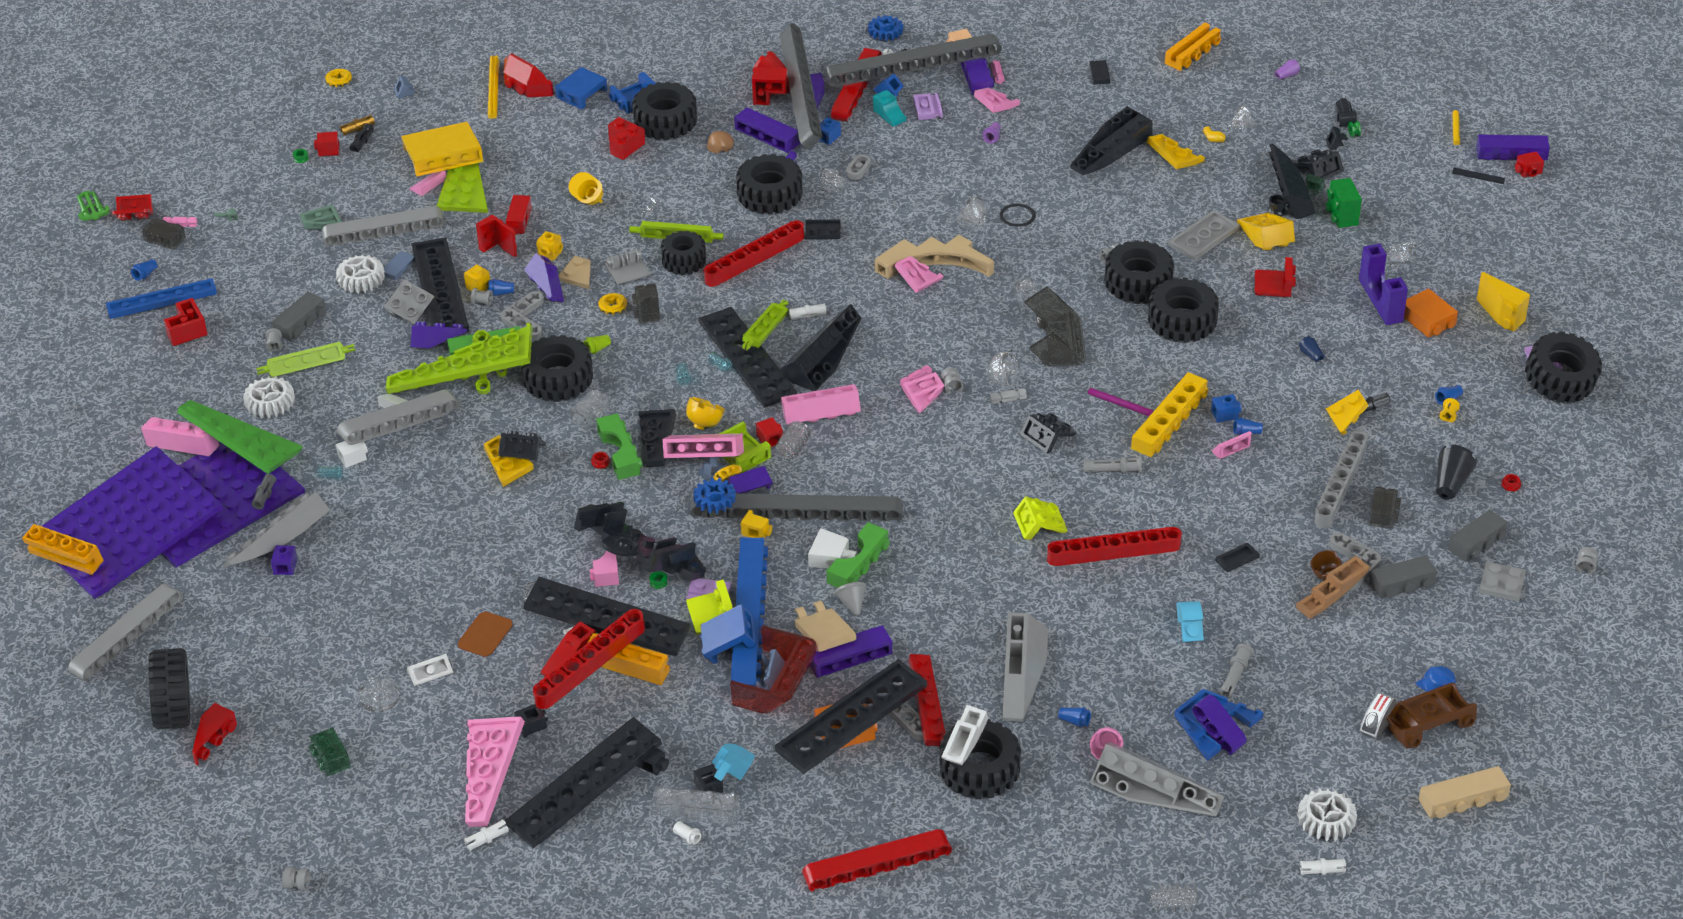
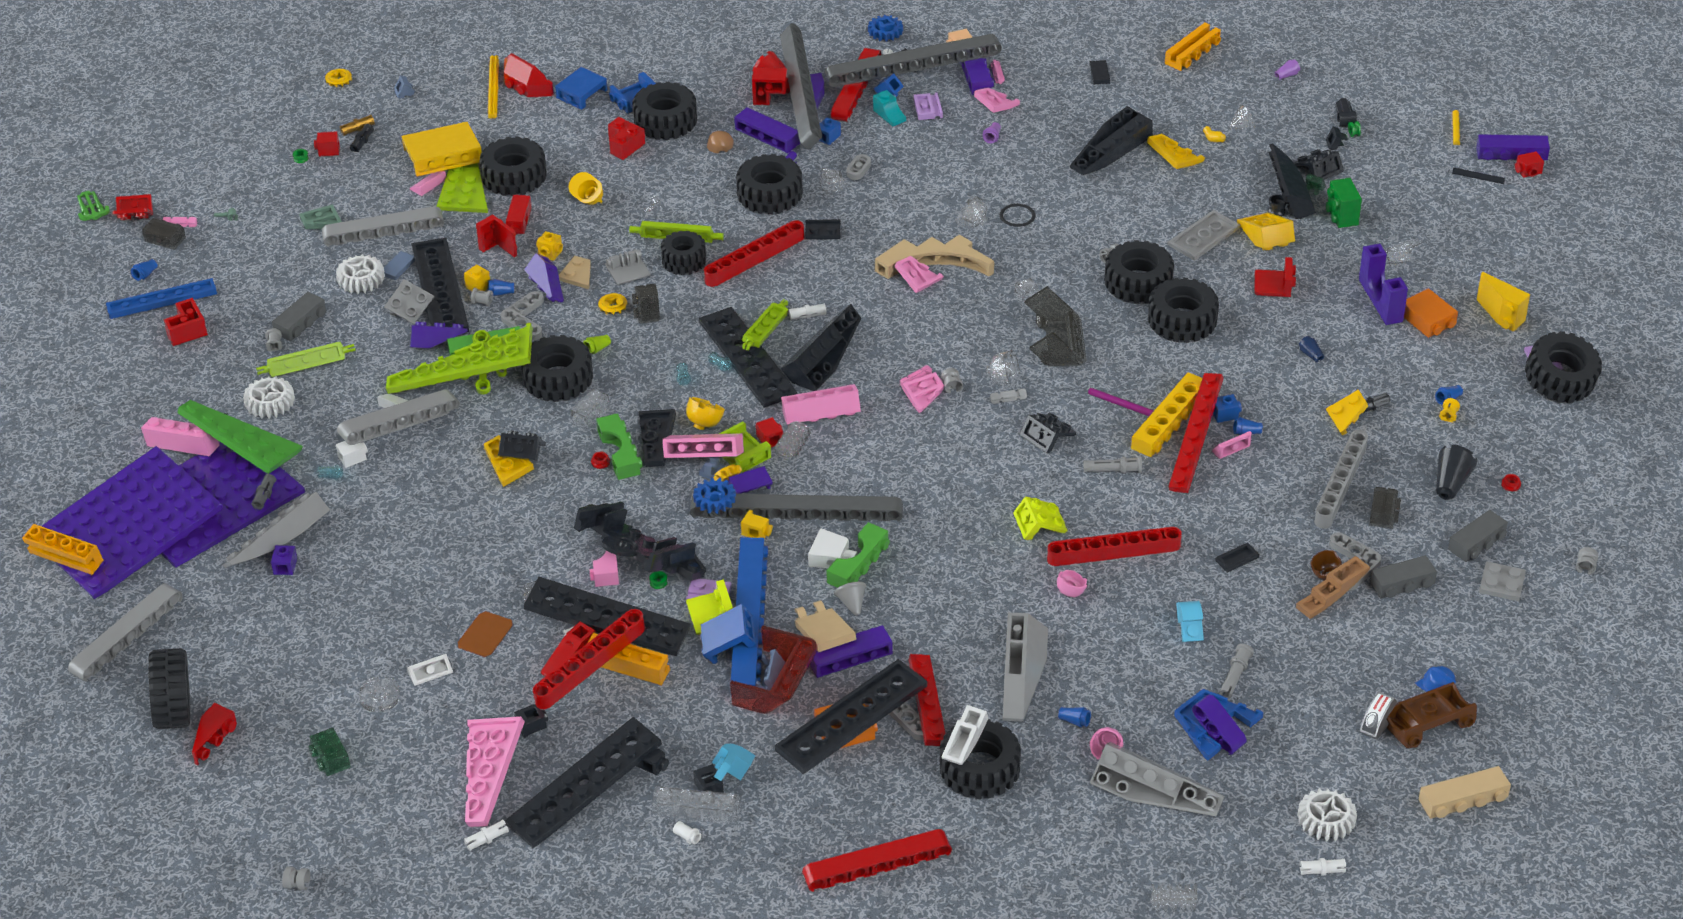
(513, 166): none -> black tyre
(1071, 583): none -> bright pink hair
(1196, 433): none -> red plate

